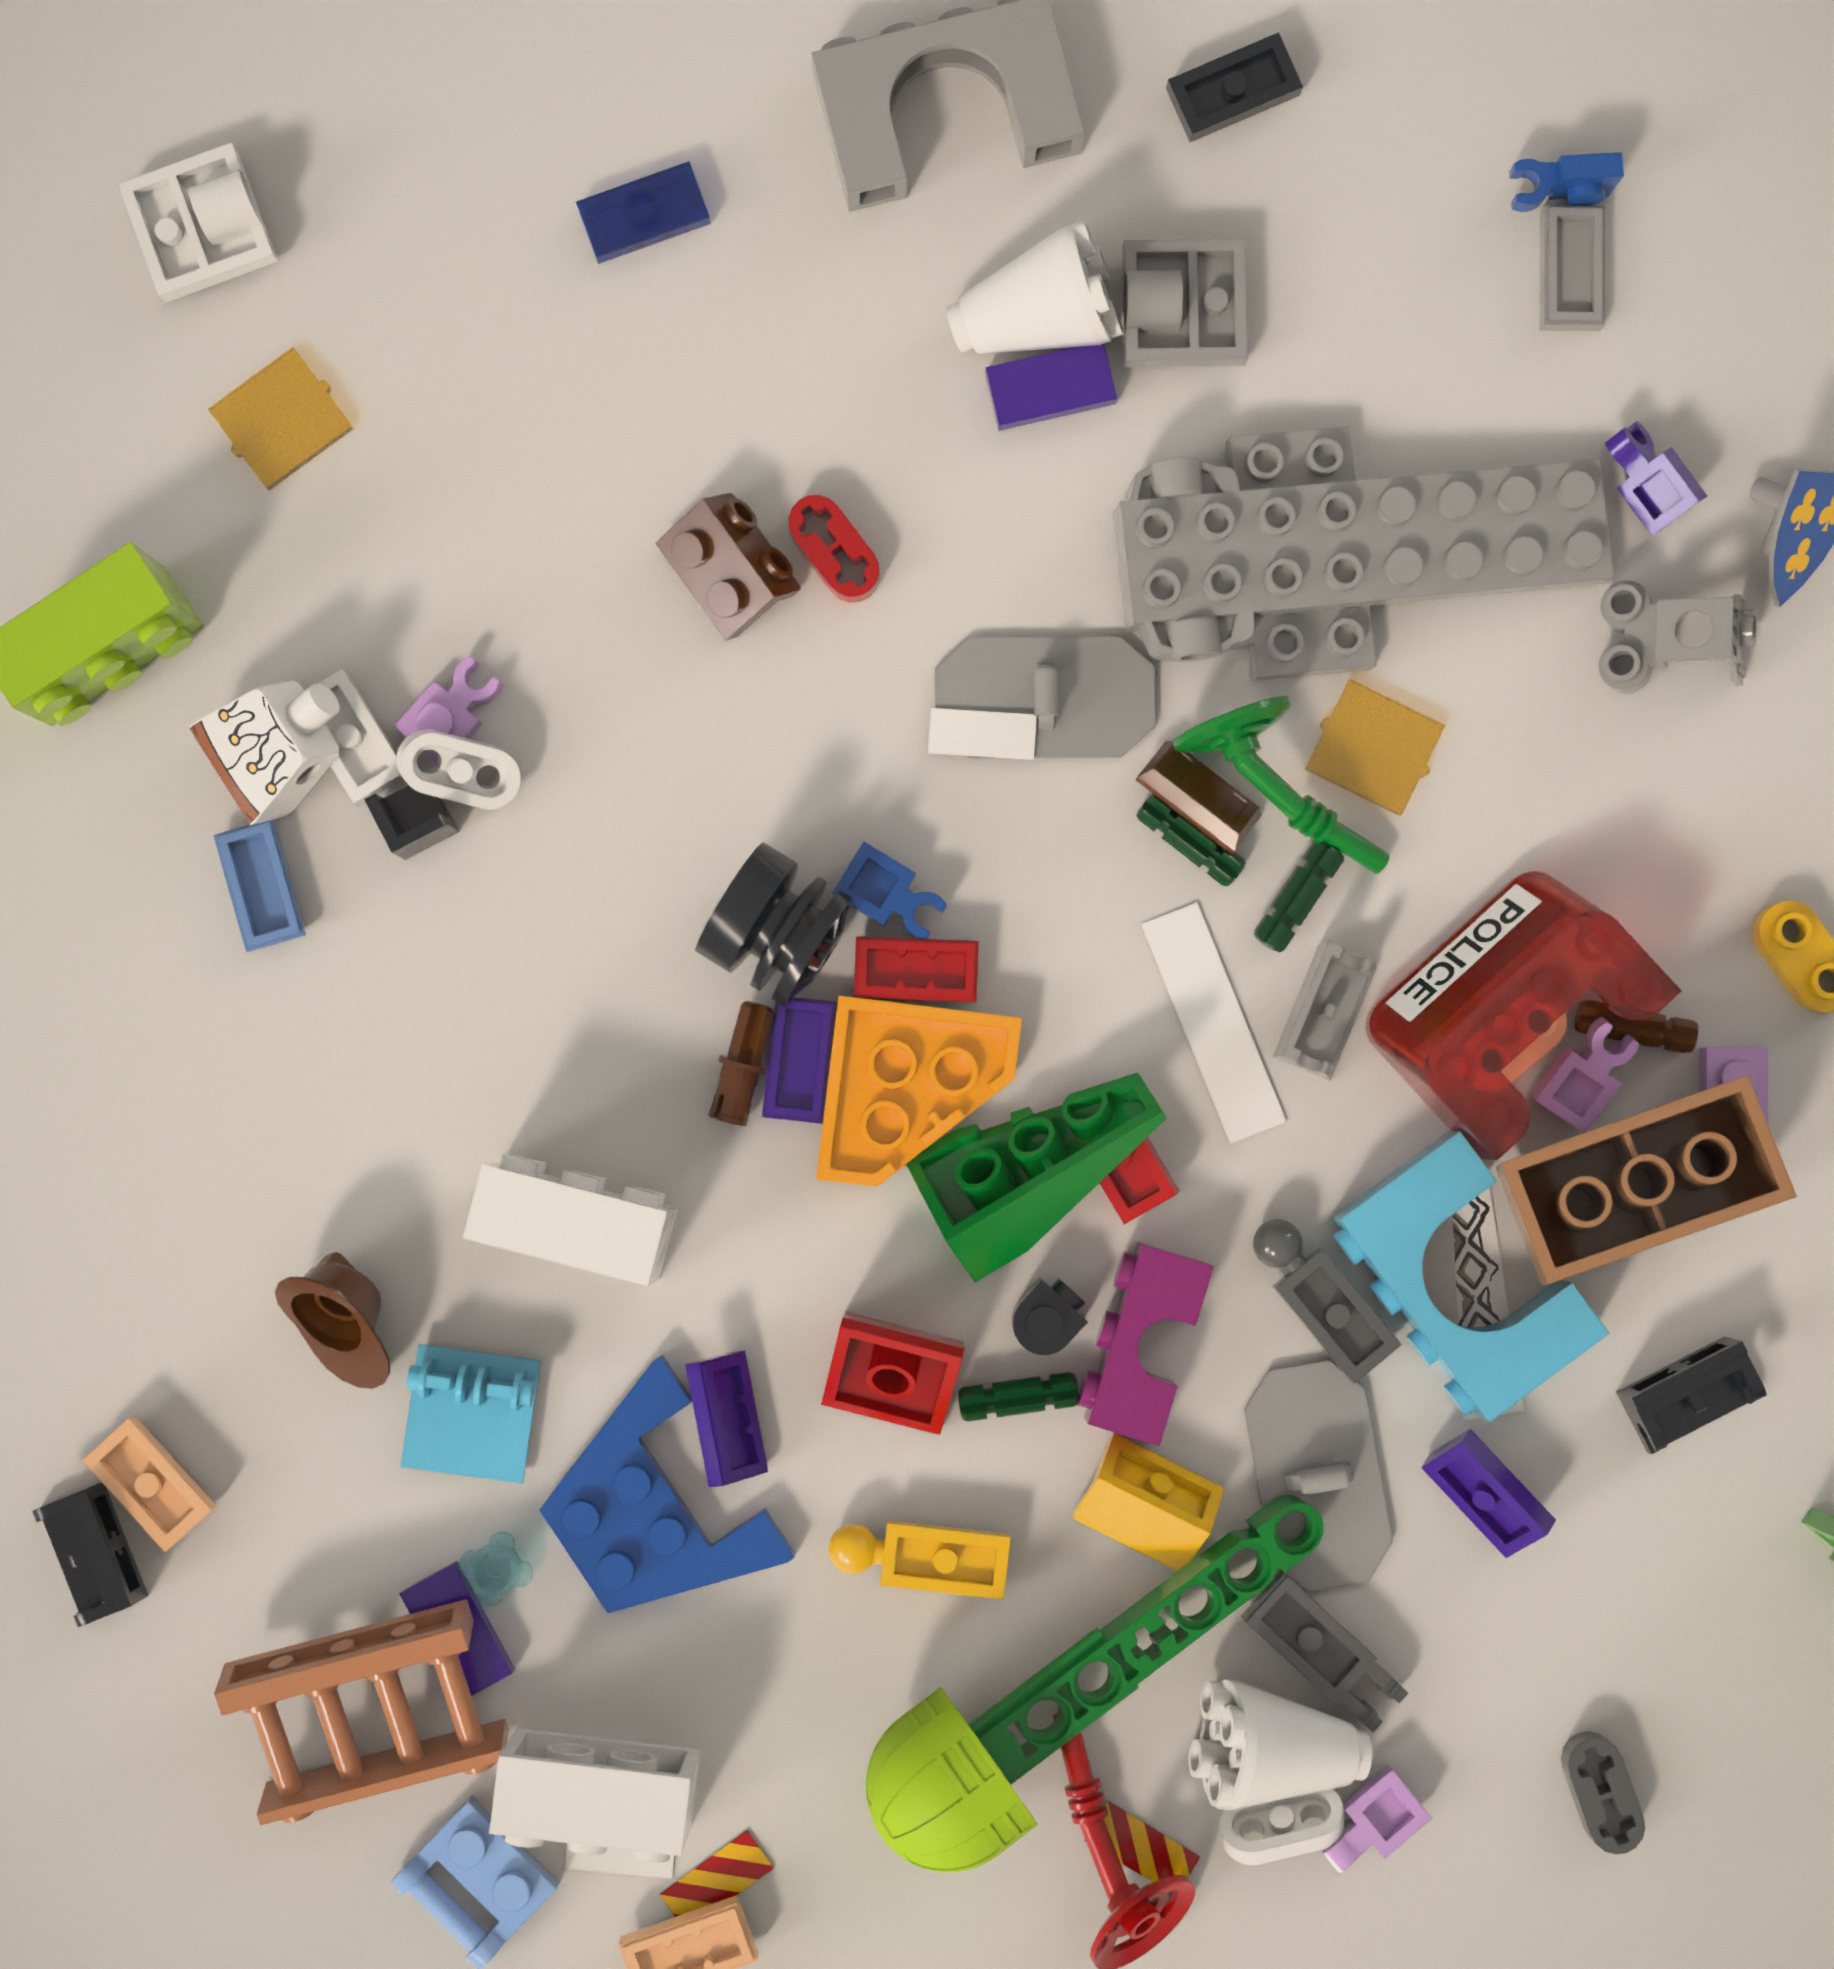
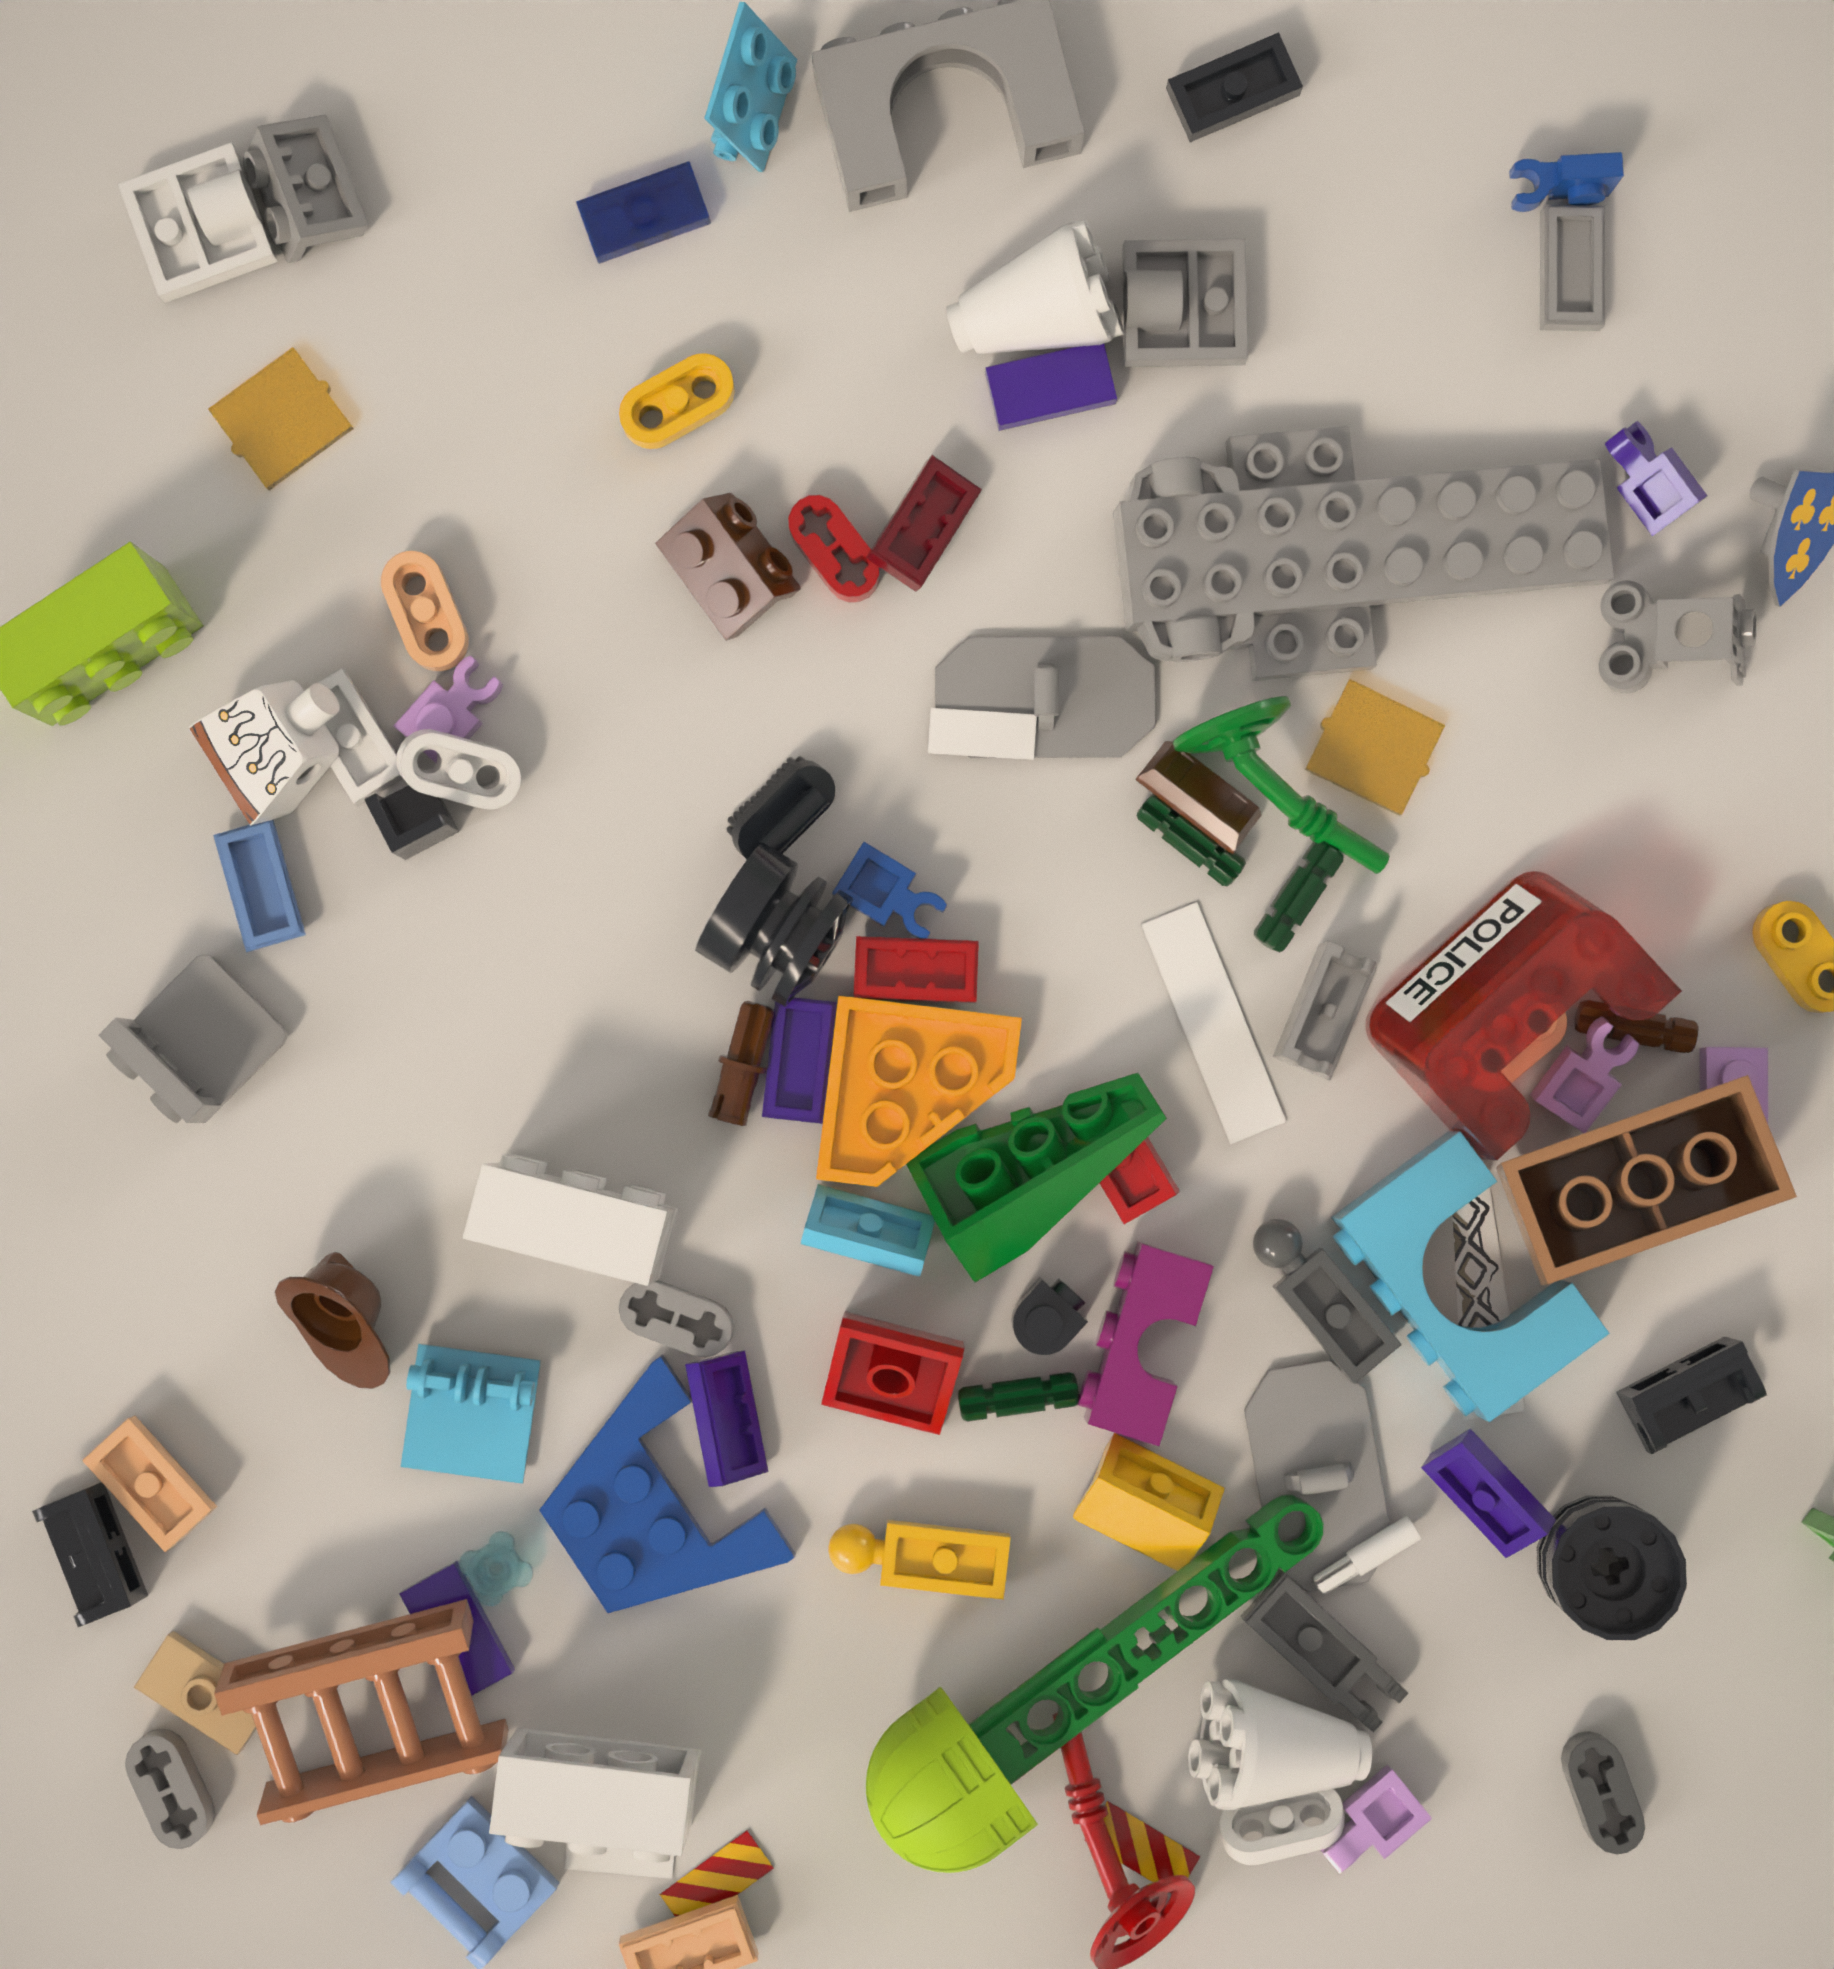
(156, 1795): none -> light grey beam
(185, 1682): none -> tan plate
(195, 1041): none -> light grey bracket
(303, 185): none -> light grey bracket
(424, 613): none -> light nougat plate
(671, 1332): none -> light grey beam
(674, 397): none -> yellow plate
(750, 91): none -> medium azure hinge
(783, 807): none -> black piece
(868, 1230): none -> medium azure plate
(924, 523): none -> dark red plate
(1368, 1554): none -> white pin
(1642, 1584): none -> black wheel

